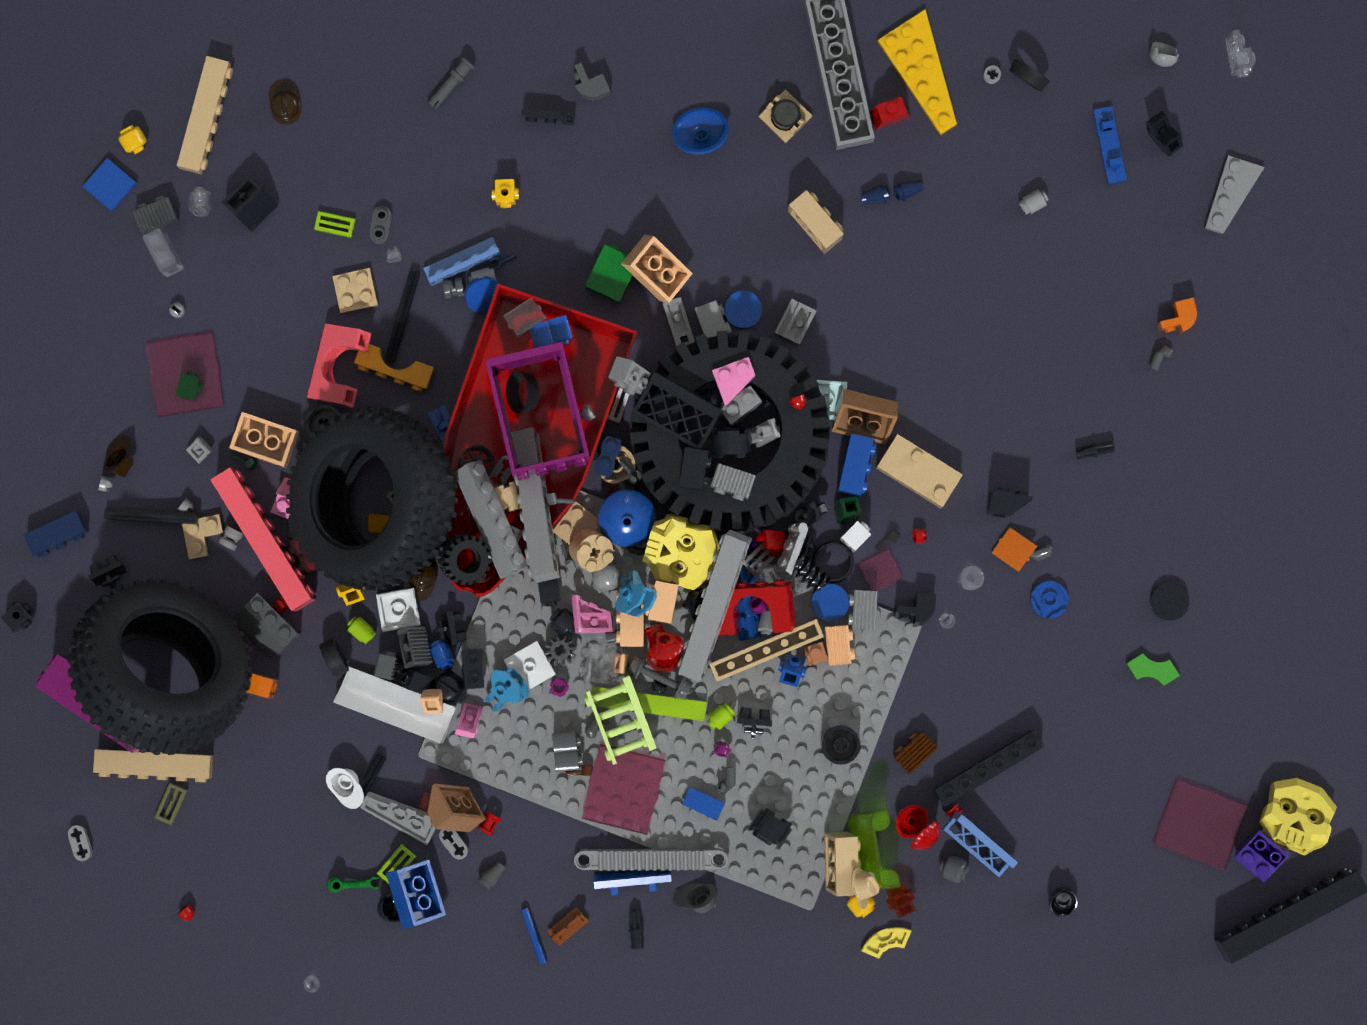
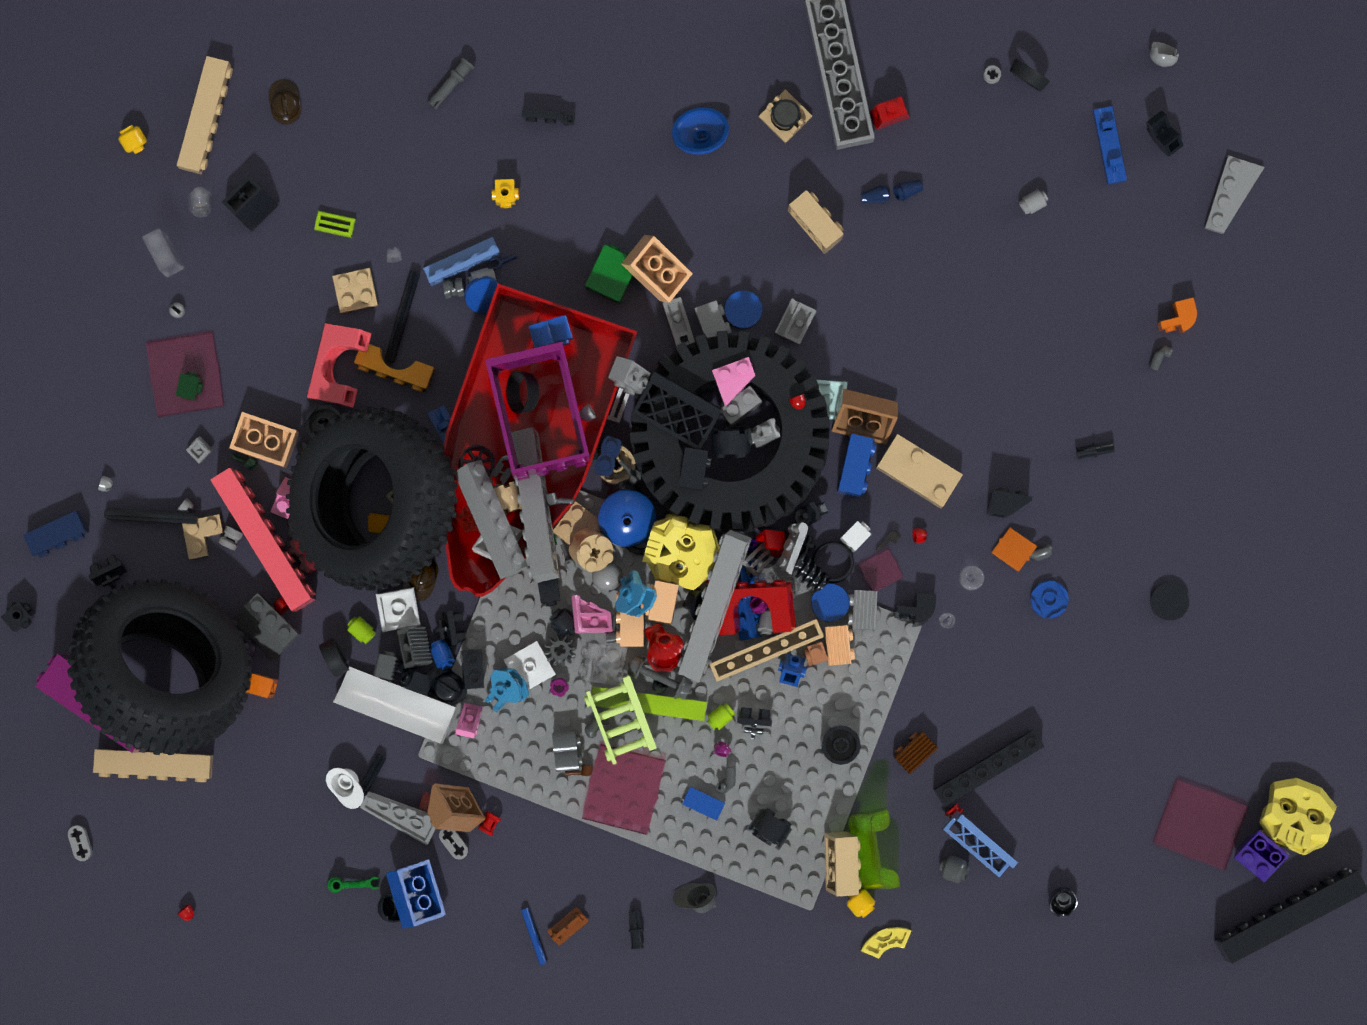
(109, 184): blue tile -> none
(118, 458): dark brown piece -> none
(155, 215): dark grey brick -> none
(177, 788): olive tile -> none
(307, 984): clear hinge -> none
(349, 594): yellow brick -> none
(382, 225): dark grey plate -> none
(407, 852): lime tile -> none
(432, 701): light nougat slope -> none
(475, 569): black tyre -> none
(491, 875): dark grey cone -> none
(524, 317): clear piece -> none
(590, 89): dark grey brick -> none
(621, 663): light nougat slope -> none
(628, 878): blue hinge -> none
(651, 859): light grey gear -> none
(733, 482): light grey brick -> none
(848, 510): dark green brick -> none
(864, 886): tan piece -> none
(901, 900): clear red brick -> none
(917, 61): yellow wing -> none
(924, 835): red animal -> none
(1161, 671): bright green tile -> none
(1240, 58): clear plate -> none

